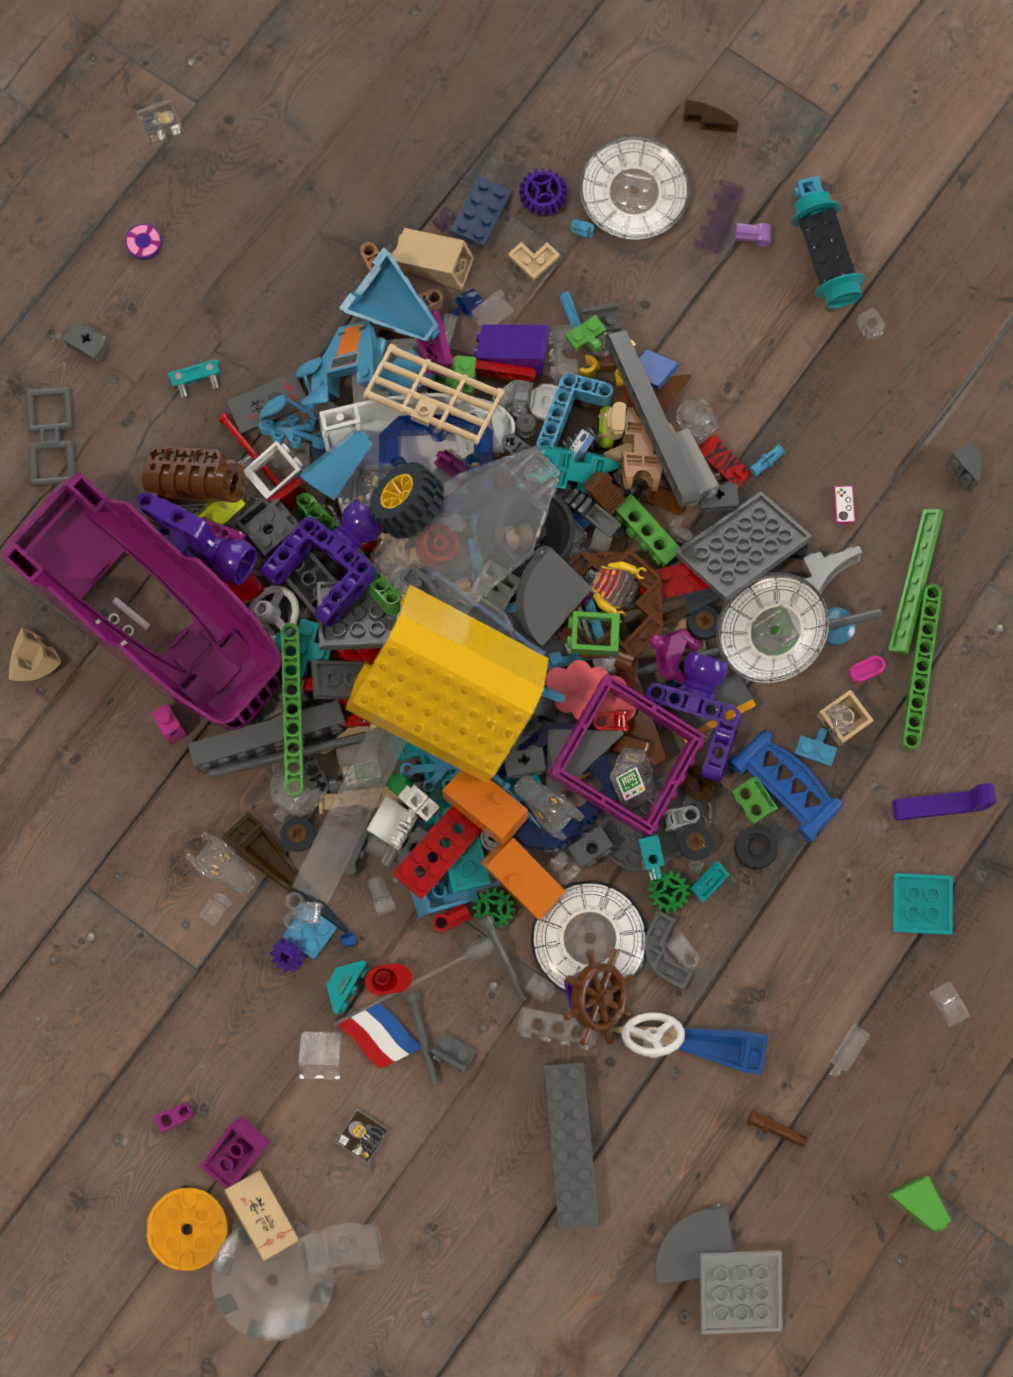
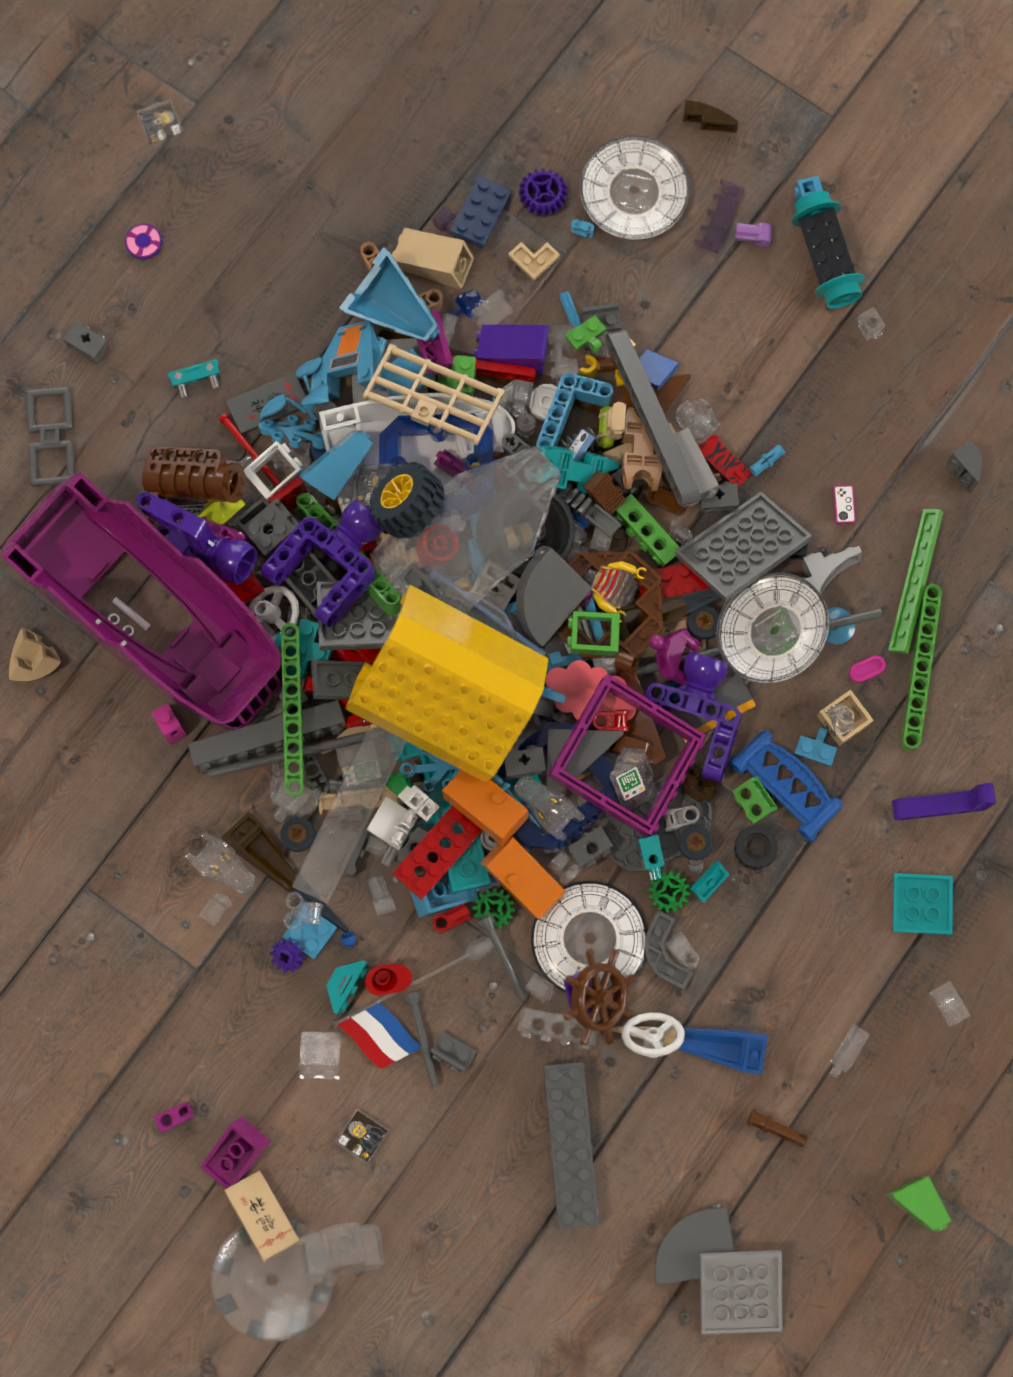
(166, 1233): light orange plate -> none

